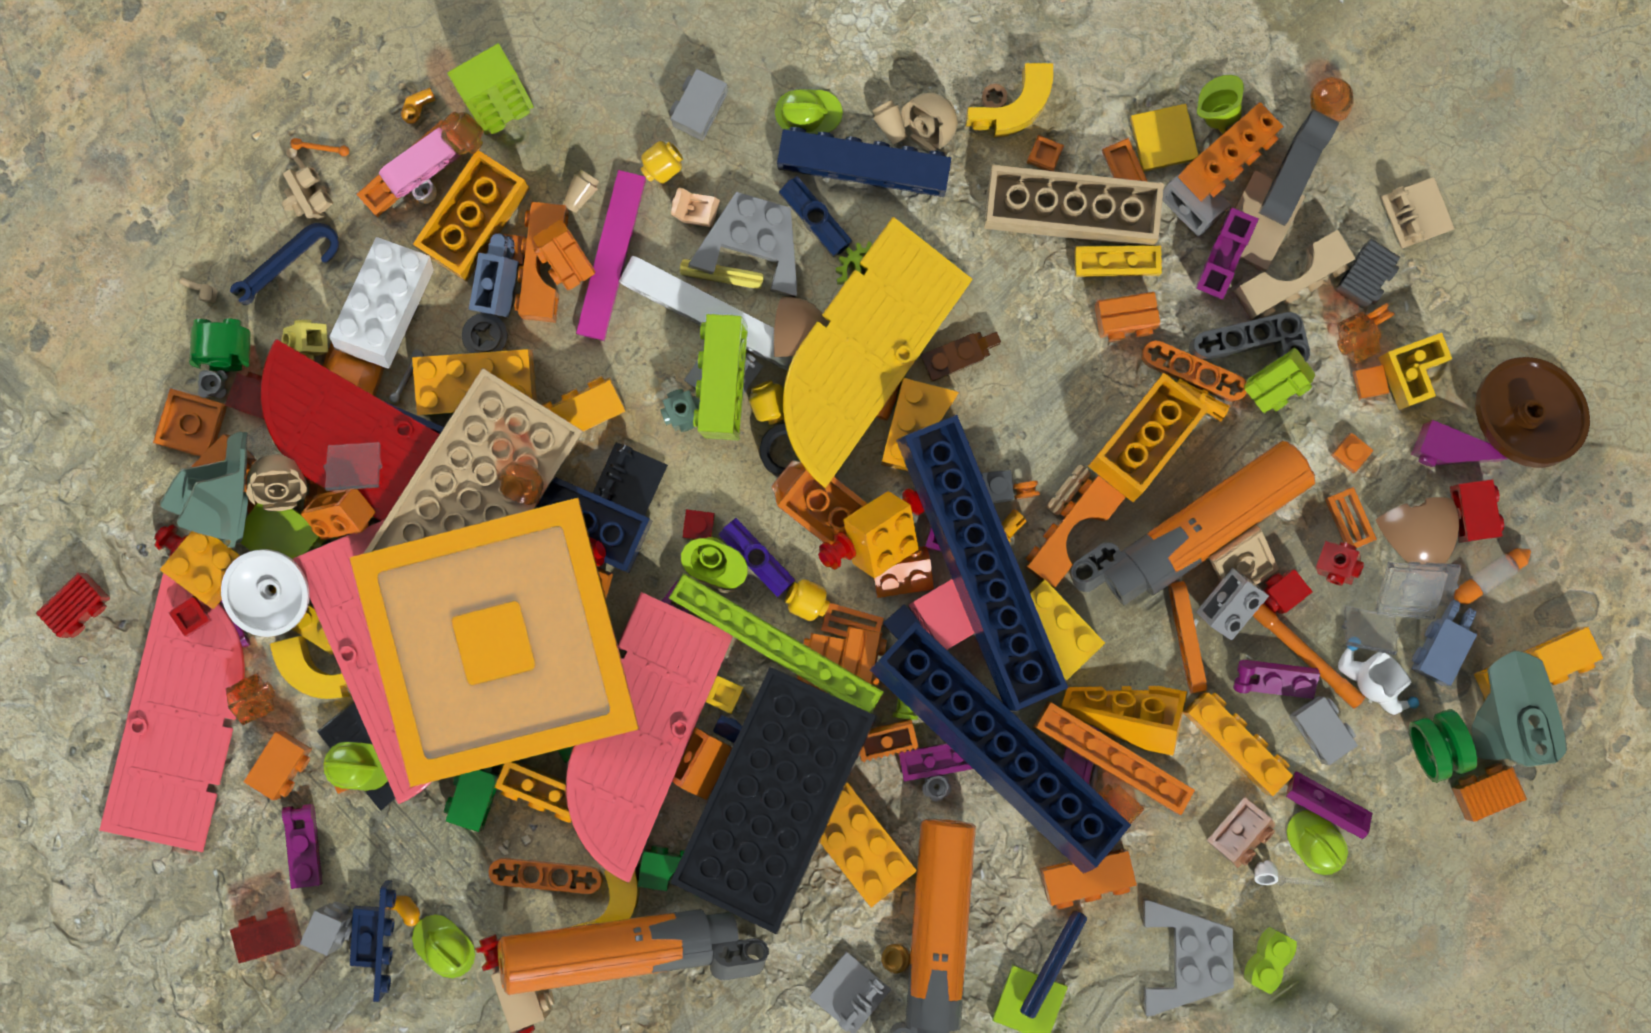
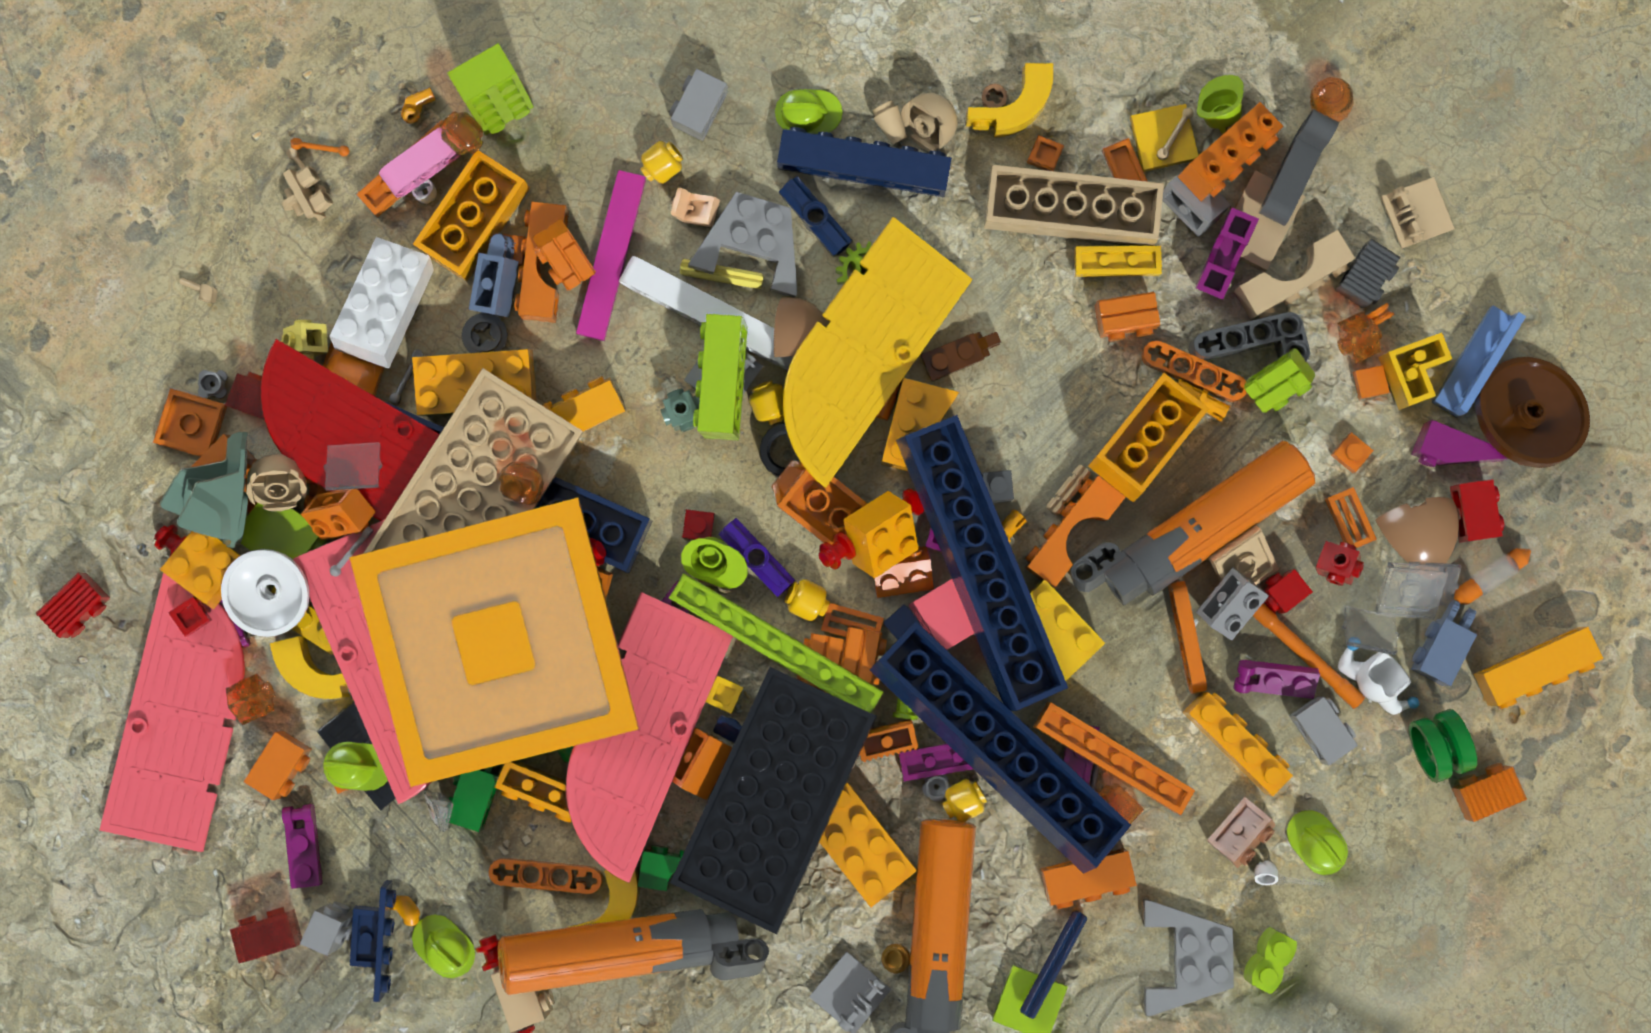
(219, 345): green brick -> none
(284, 257): dark blue piece -> none
(335, 570): none -> light grey hinge
(439, 808): none -> clear slope
(580, 190): tan cone -> none
(630, 478): black hinge -> none
(964, 800): none -> yellow head
(1026, 490): orange bush -> none
(1137, 716): light orange wedge -> none
(1163, 153): none -> tan hinge
(1329, 805): magenta plate -> none
(1477, 361): none -> medium blue fence
(1519, 694): sand green piece -> none

